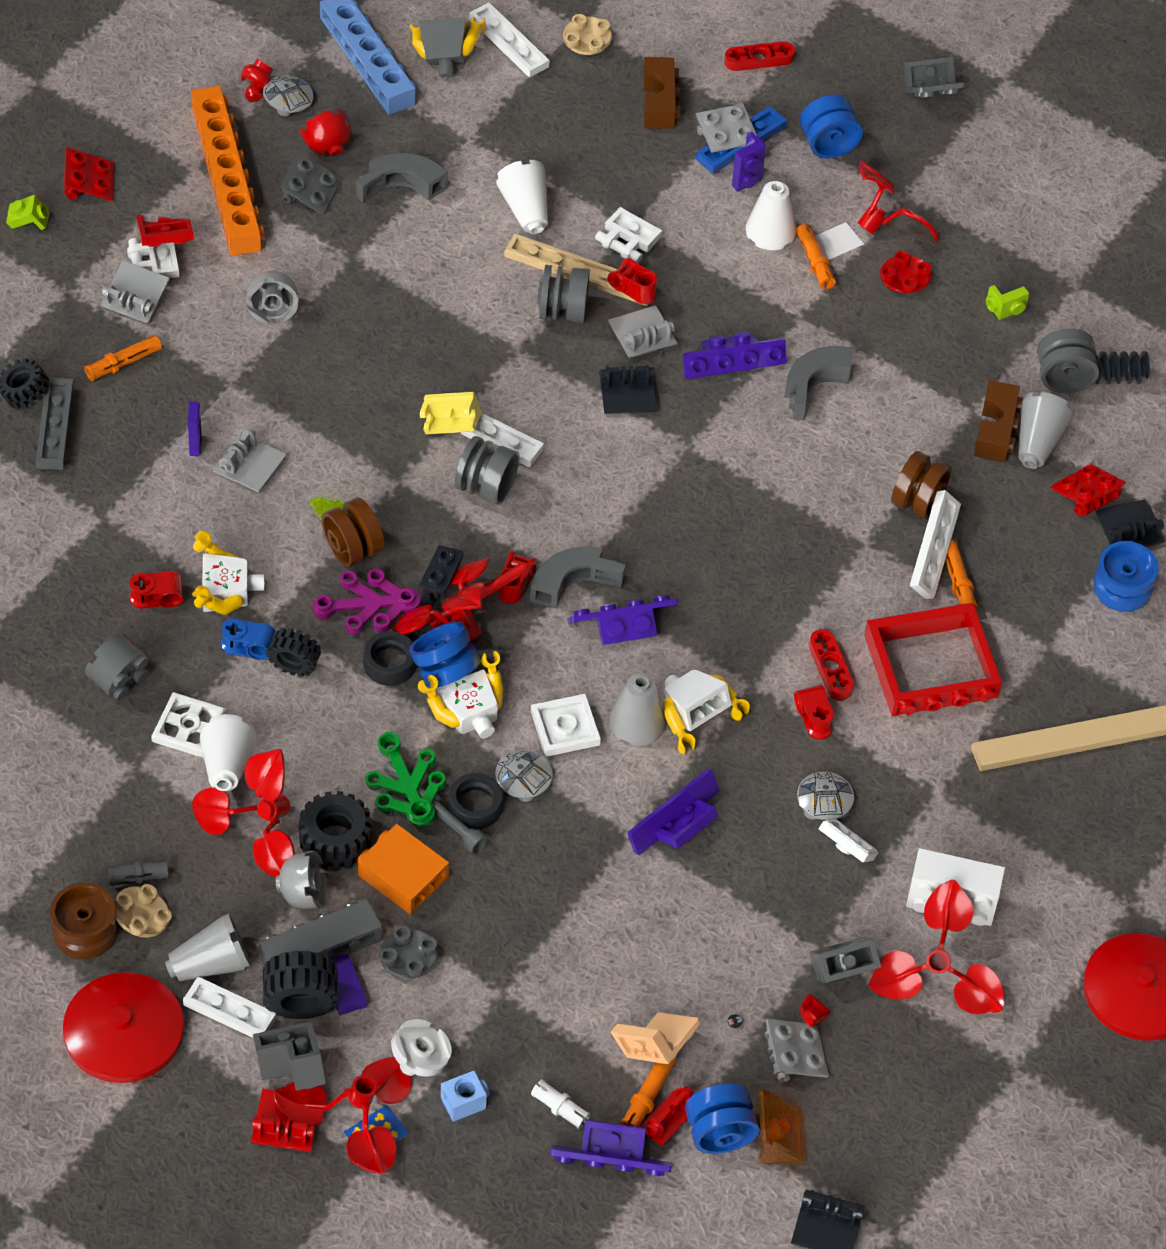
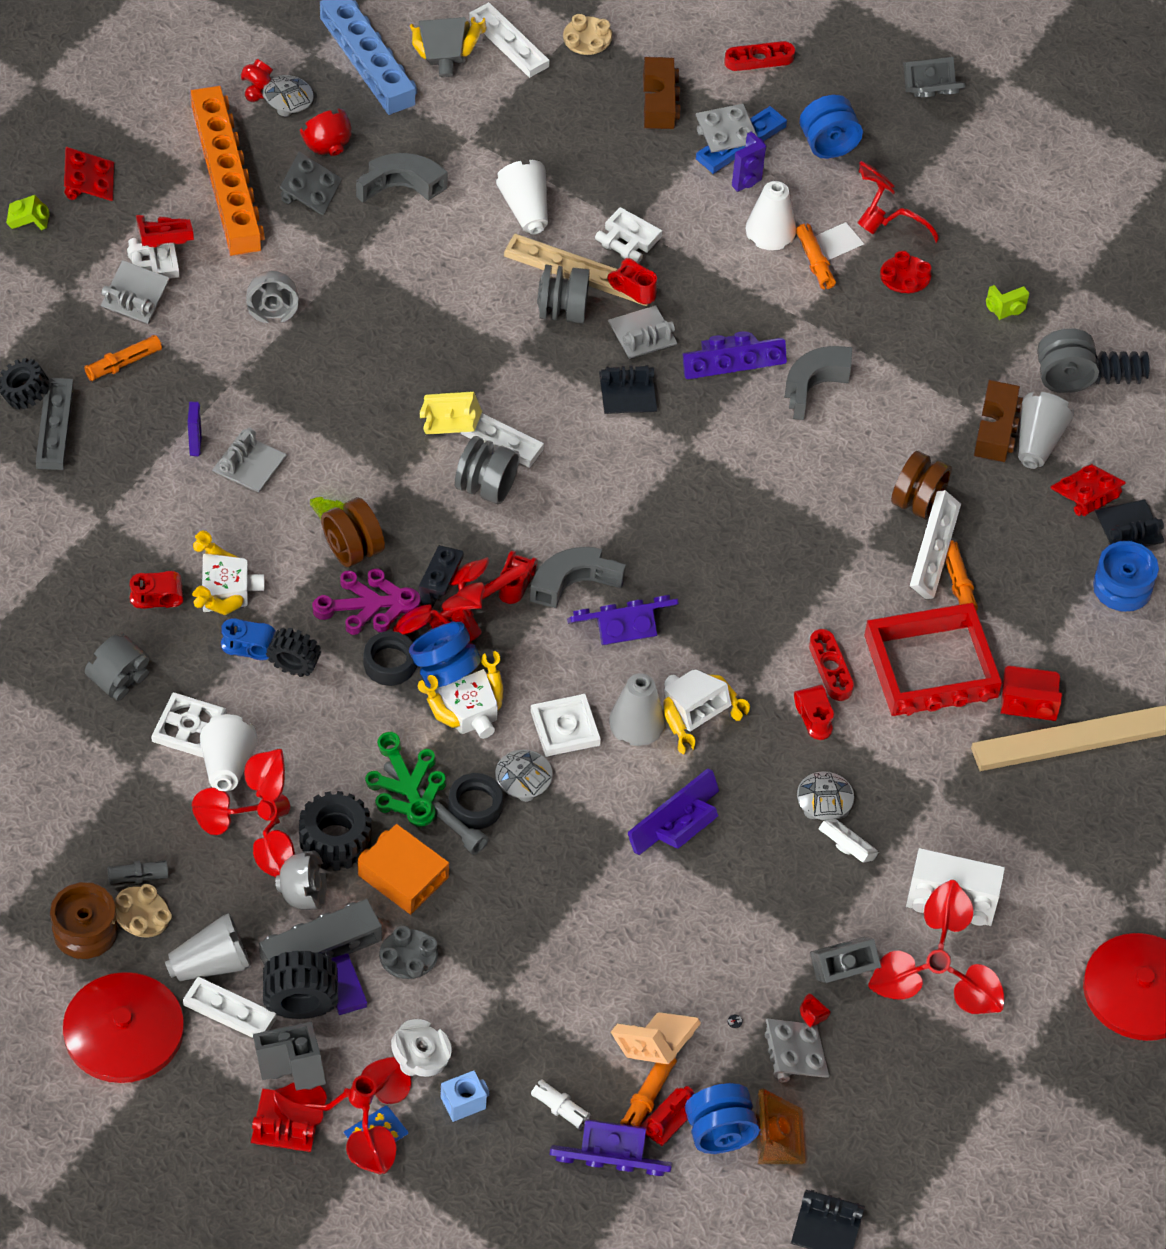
(1030, 693): none -> red bracket

